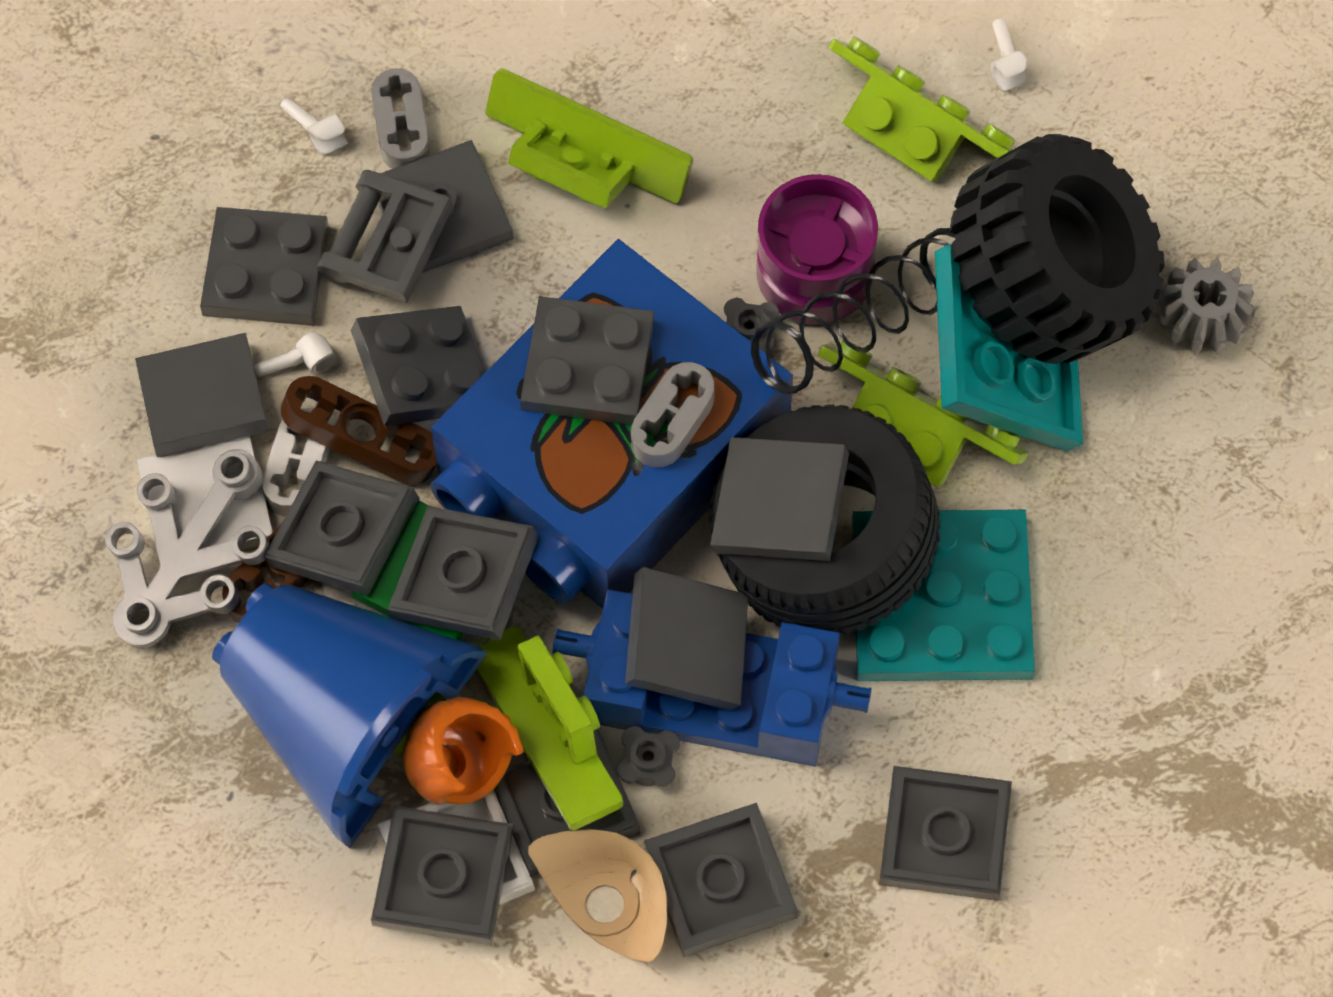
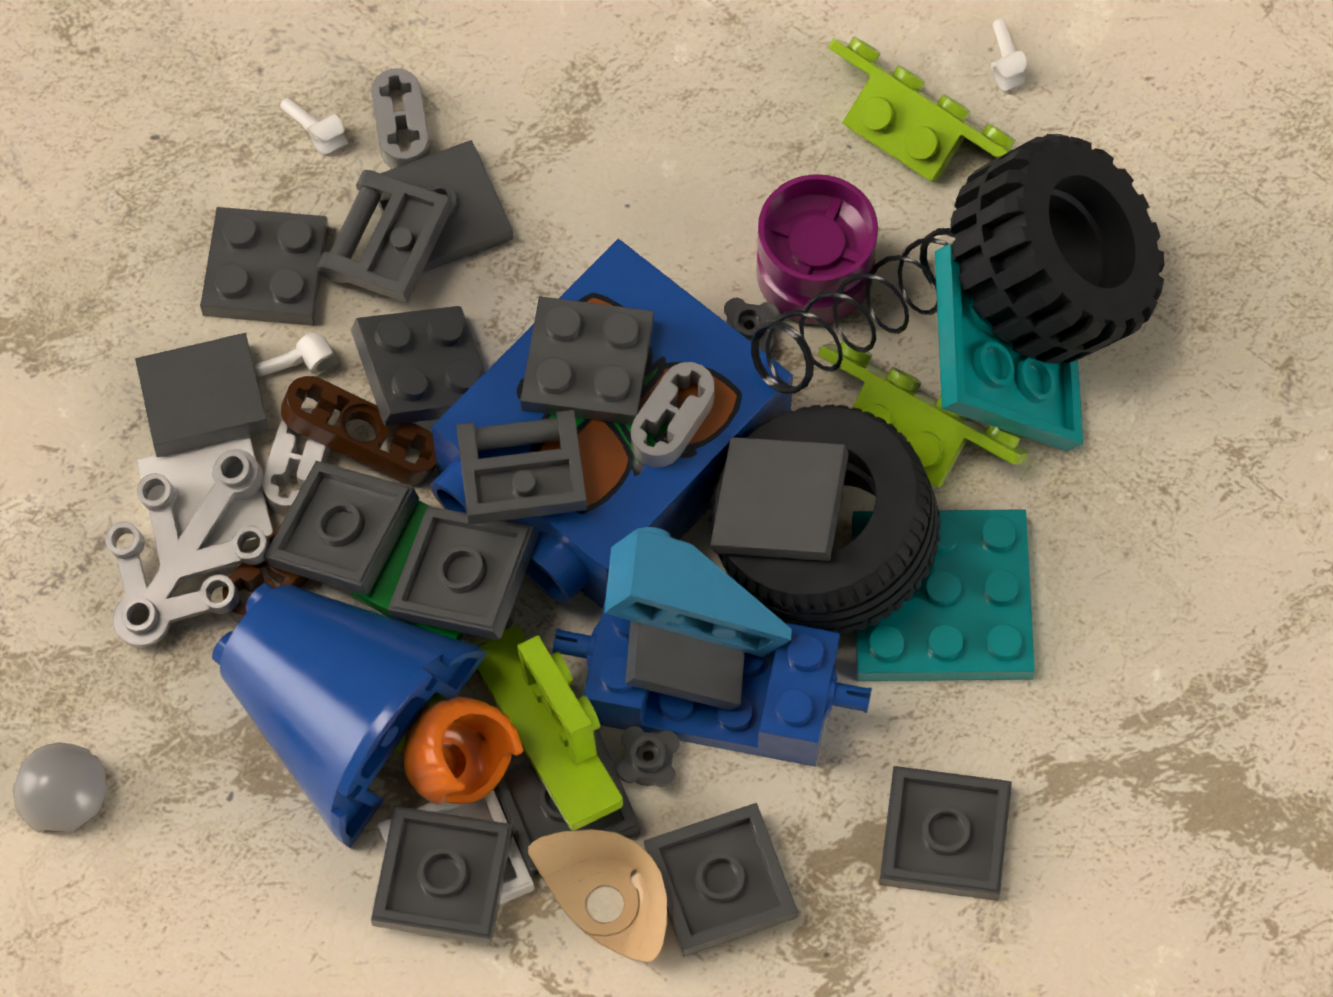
(59, 787): none -> light grey hair
(524, 482): none -> dark grey plate
(582, 147): lime bracket -> none
(686, 593): none -> dark azure slope
(1206, 305): light grey gear -> none

